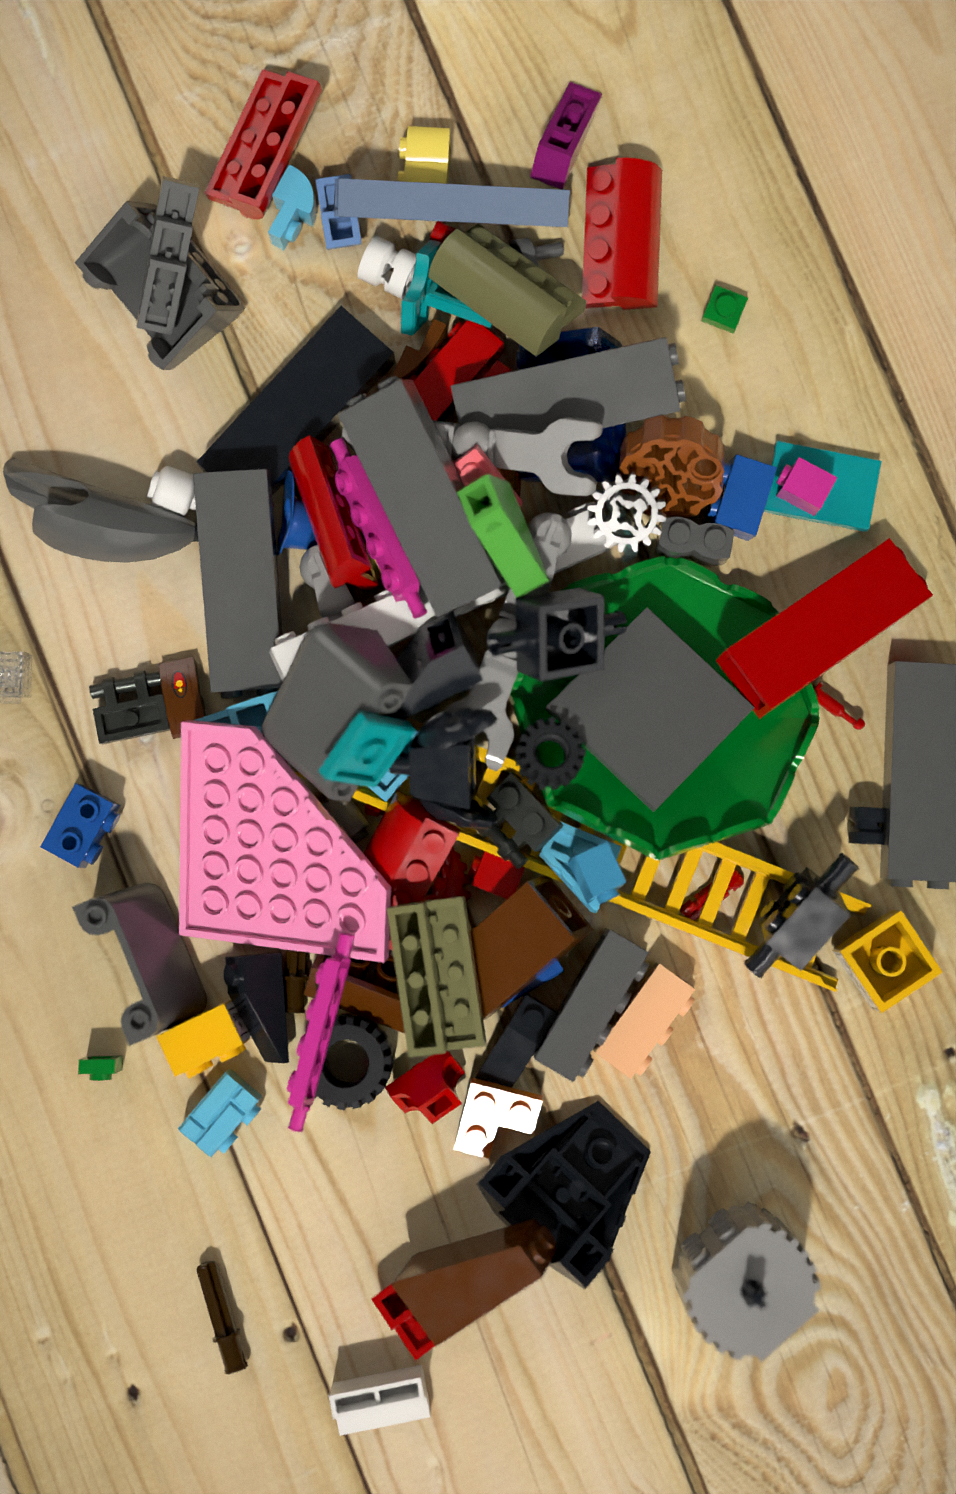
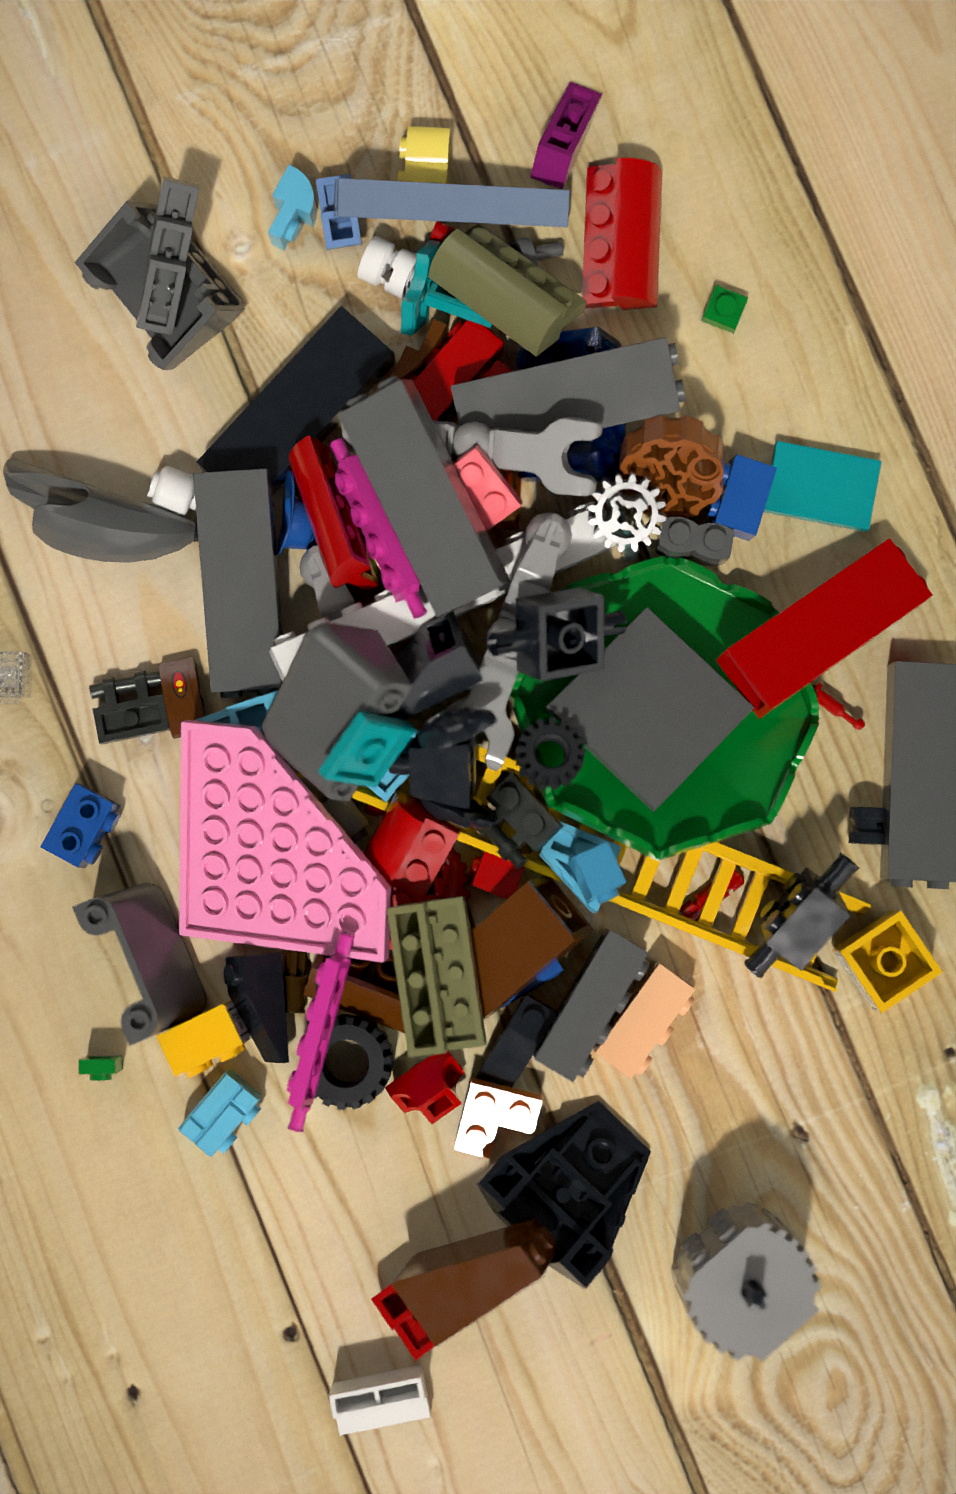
(221, 1317): dark brown axle -> none
(263, 142): red brick -> none
(504, 532): bright green slope -> none
(805, 485): dark pink brick -> none

